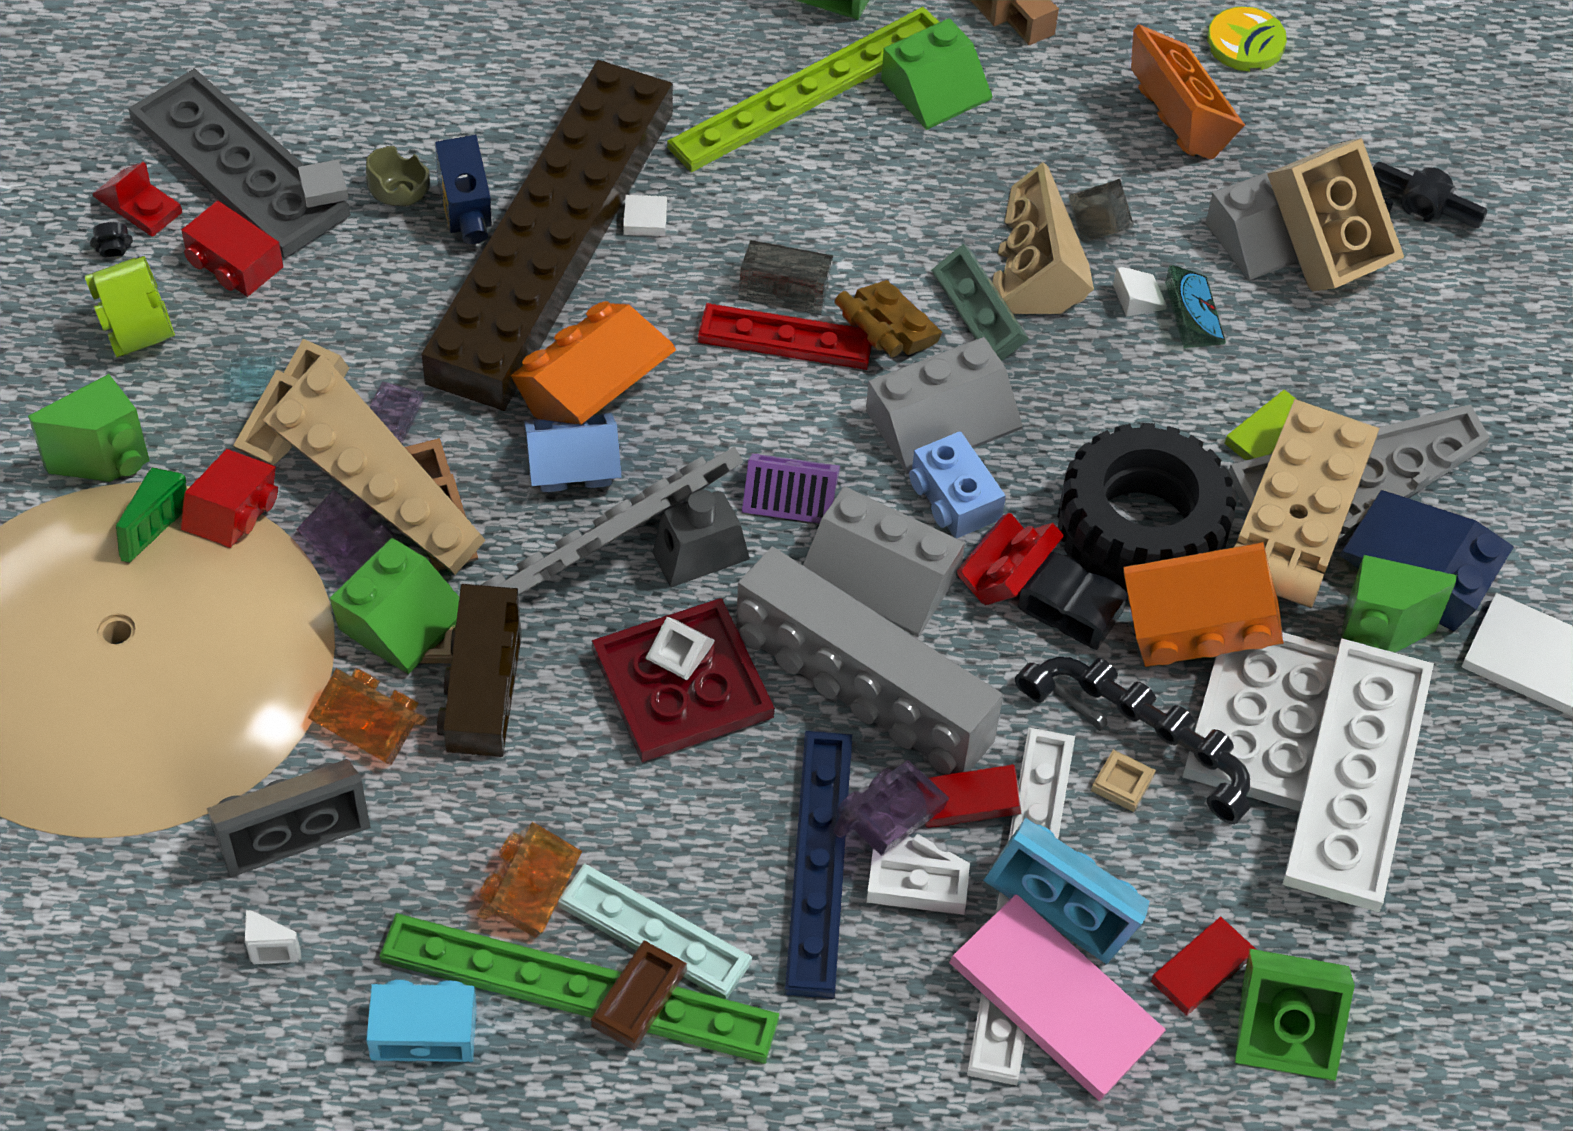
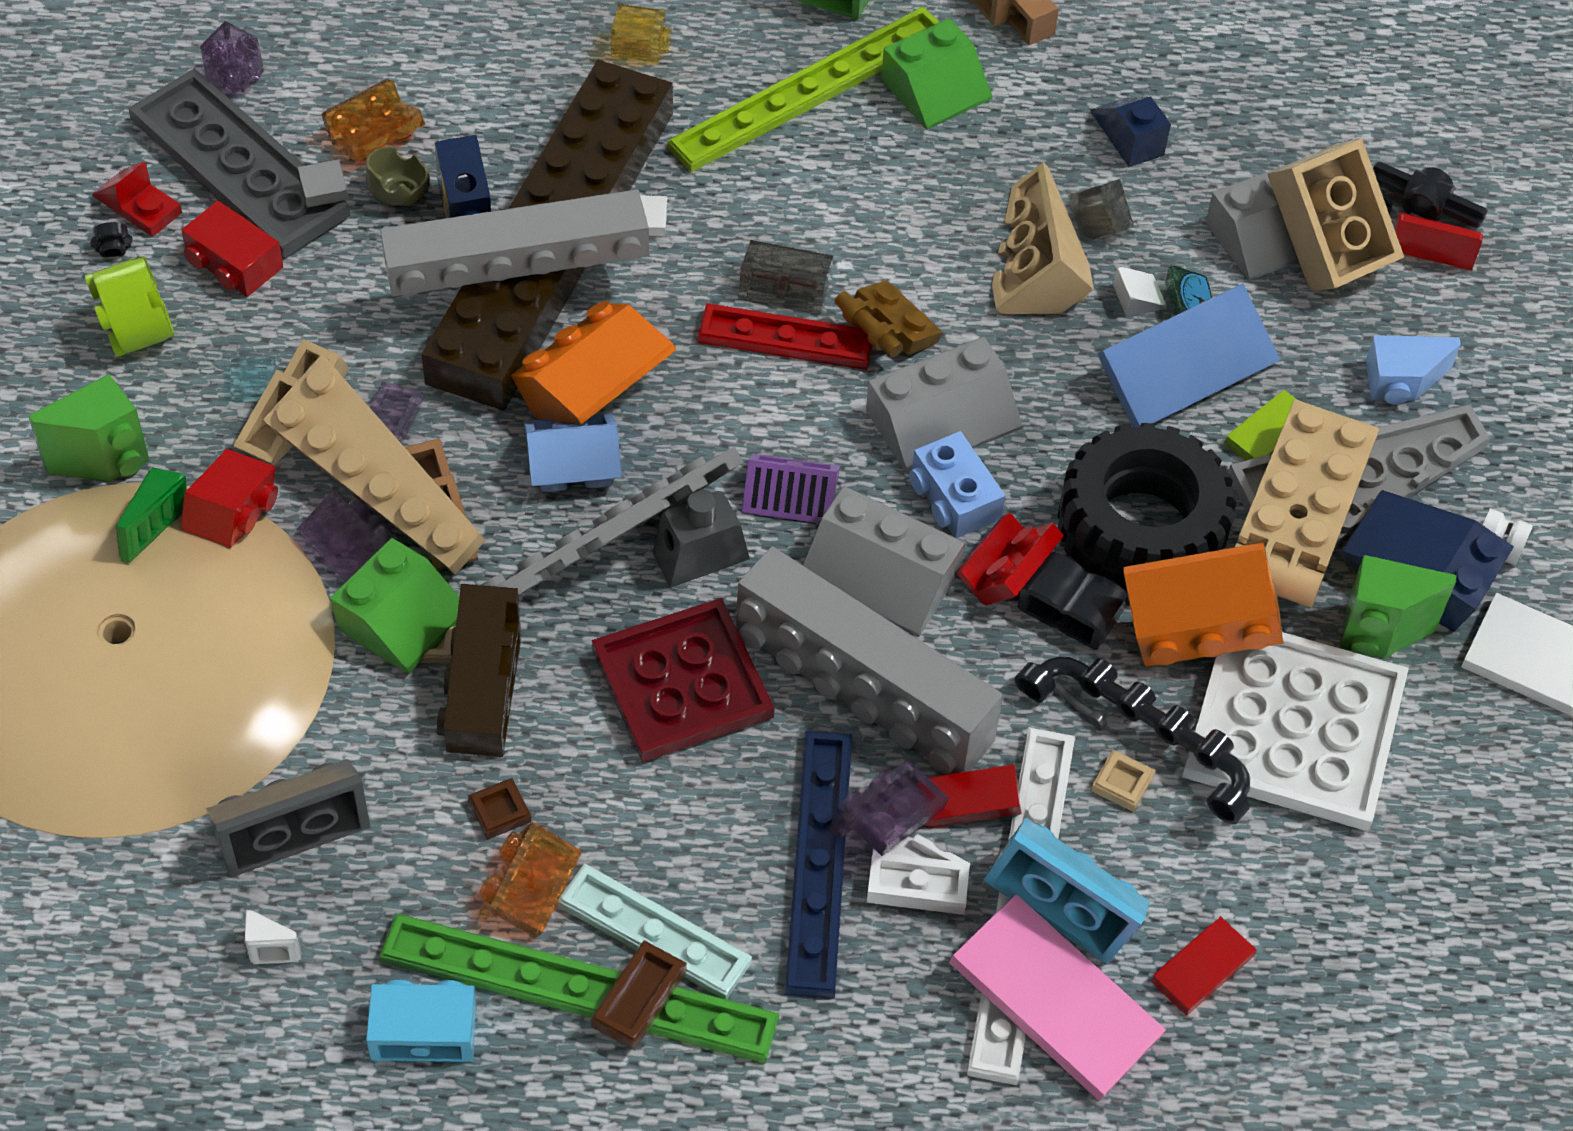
(231, 58): none -> clear purple brick
(366, 716): clear orange bracket -> none
(371, 121): none -> clear orange bracket
(499, 808): none -> reddish brown tile
(515, 242): none -> light grey brick
(639, 34): none -> clear yellow brick
(679, 648): white slope -> none
(979, 302): sand green tile -> none
(1134, 128): none -> dark blue slope
(1183, 93): orange slope -> none
(1188, 357): none -> medium blue tile
(1246, 38): tile -> none
(1293, 1014): bright green slope -> none
(1359, 776): white plate -> none
(1407, 365): none -> light blue slope
(1438, 241): none -> red panel
(1517, 532): none -> white wheel

